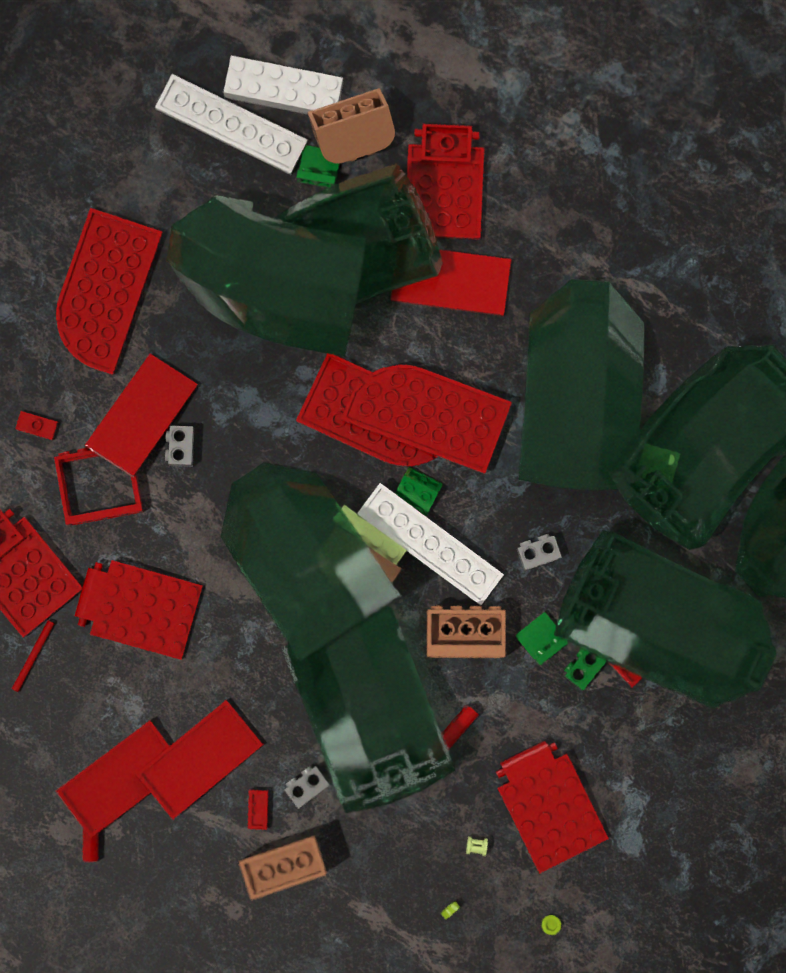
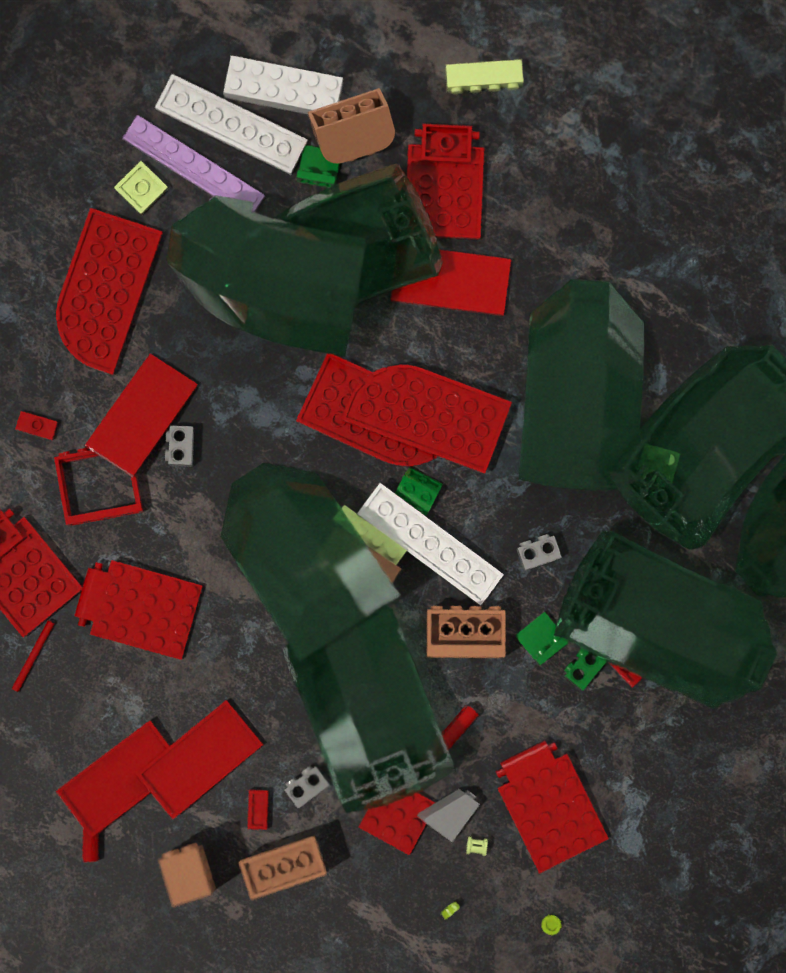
(141, 187): none -> yellowish green plate
(187, 874): none -> nougat brick
(189, 163): none -> lavender plate
(397, 822): none -> red plate
(450, 813): none -> light grey slope
(484, 76): none -> yellowish green brick

